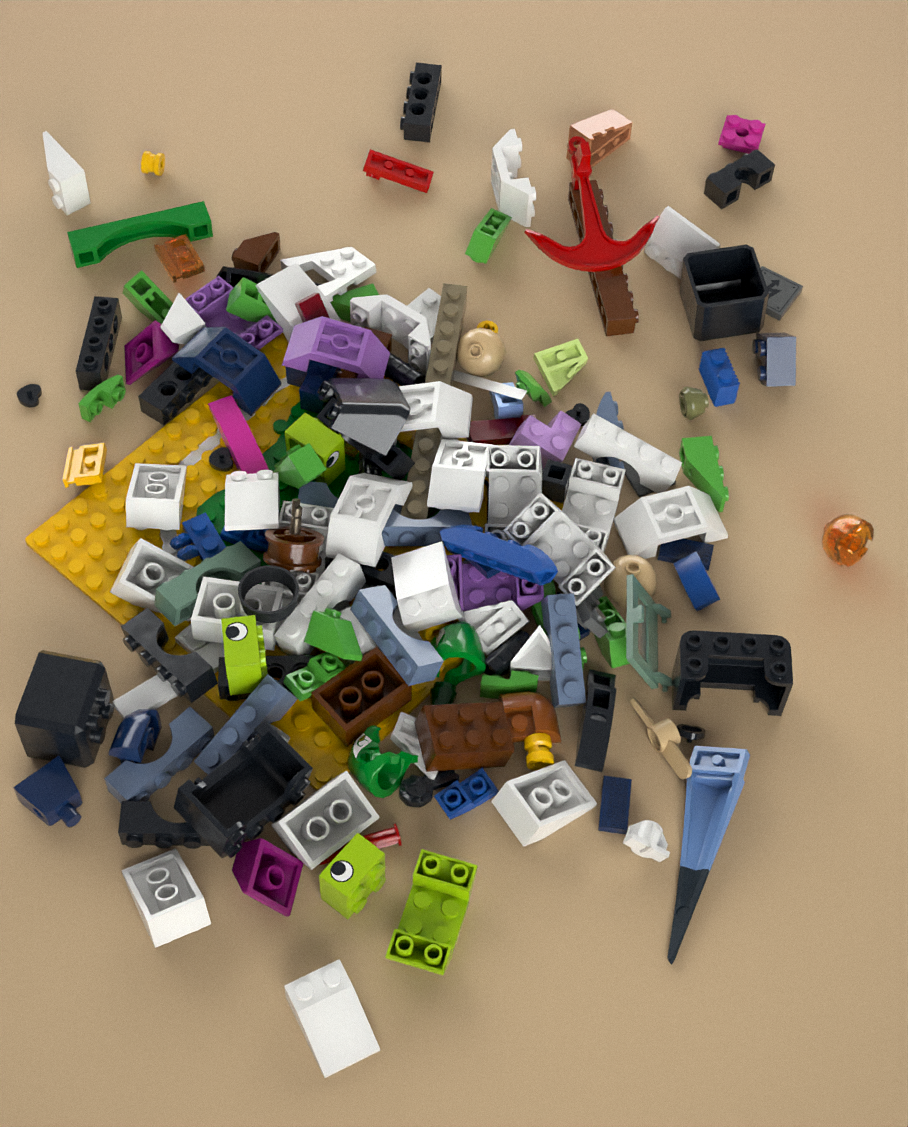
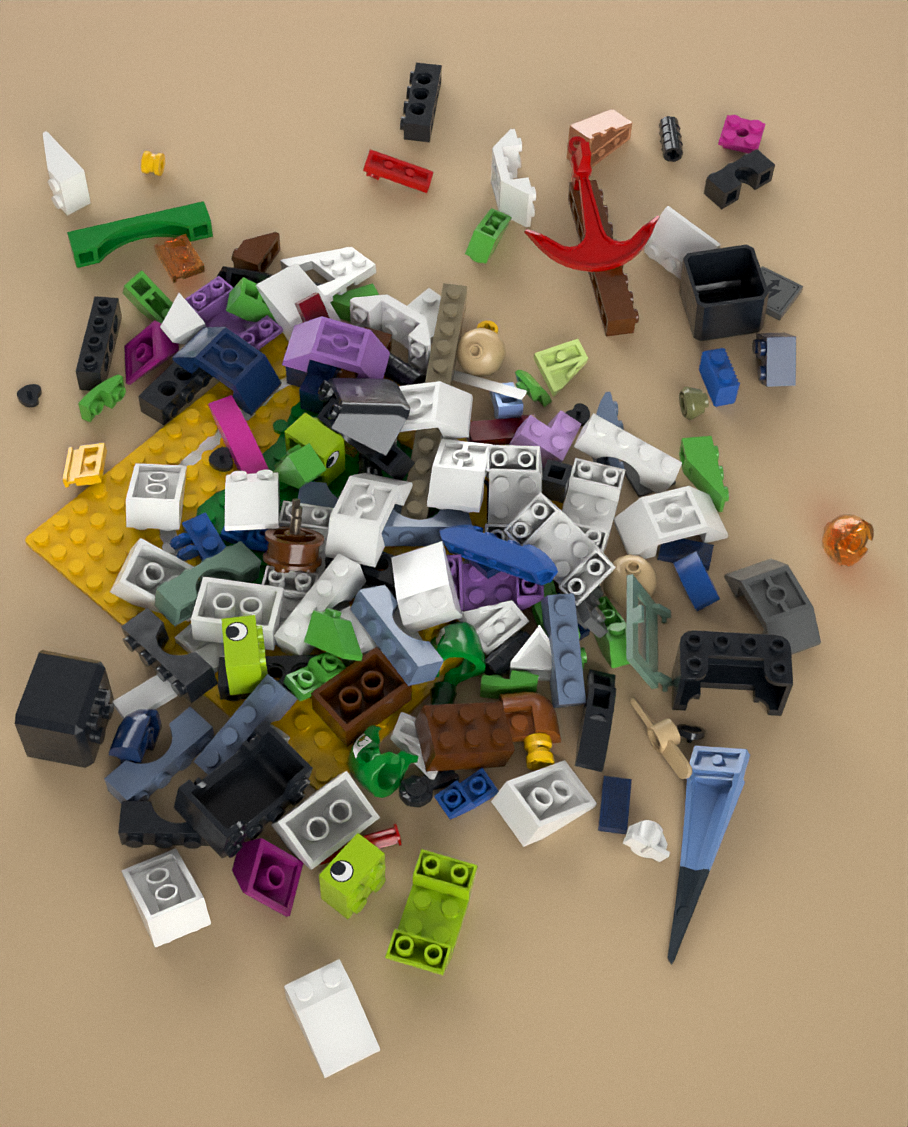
(51, 794): dark blue torso -> none
(268, 574): black tyre -> none
(670, 139): none -> black axle
(777, 602): none -> dark grey slope

